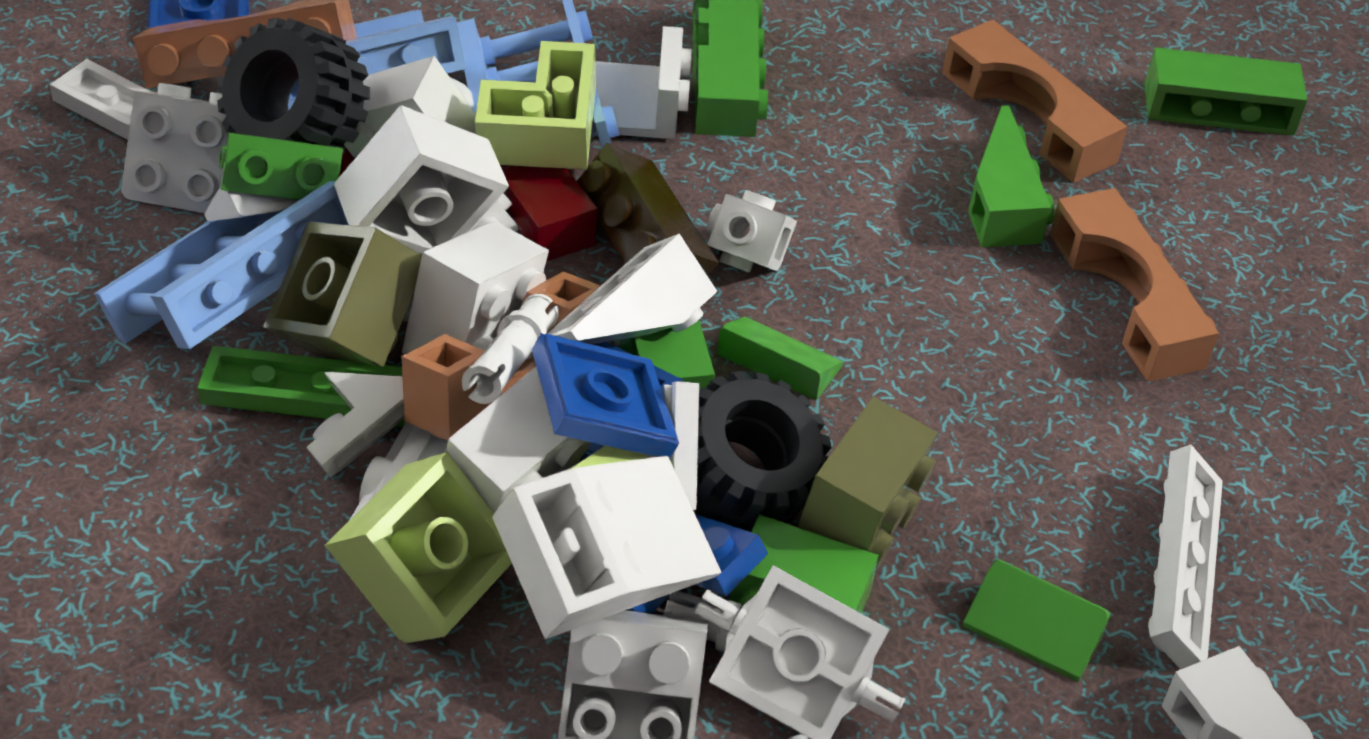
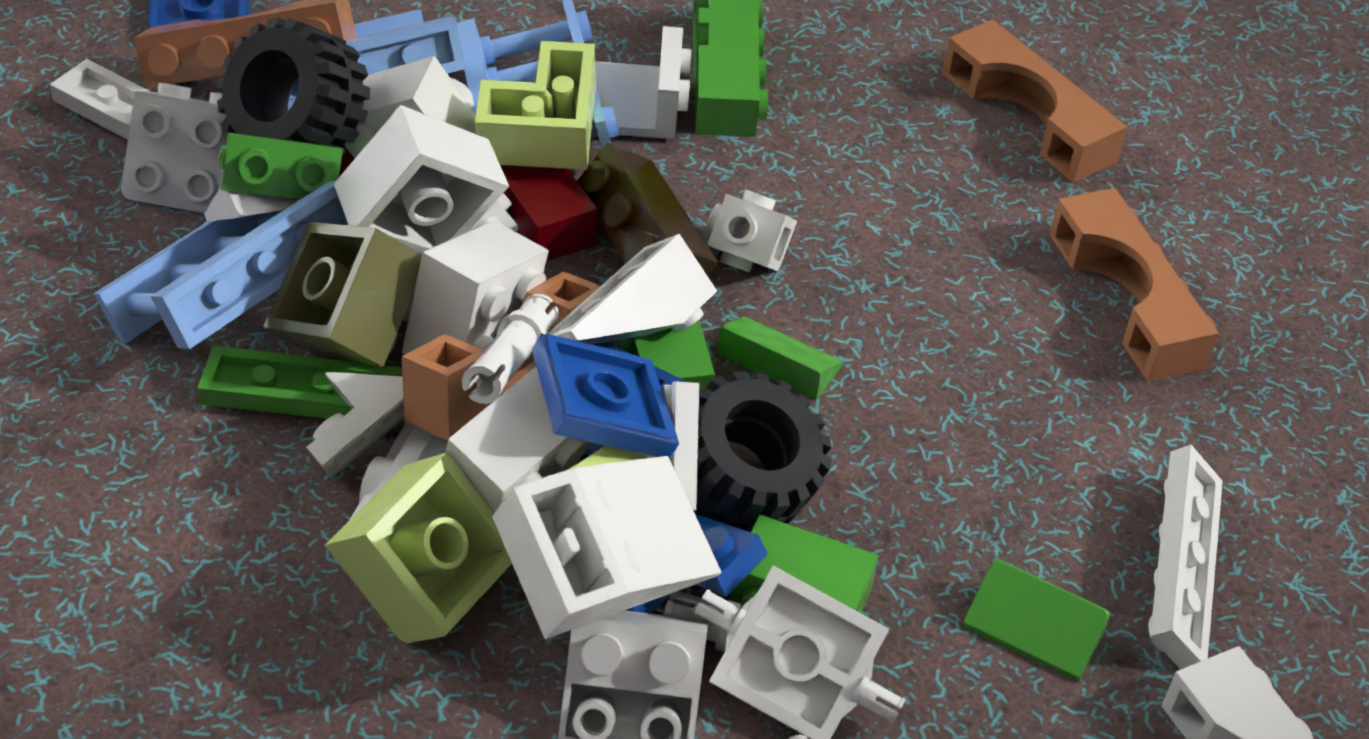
(871, 480): olive brick -> none
(1007, 194): bright green slope -> none
(1225, 91): bright green brick -> none

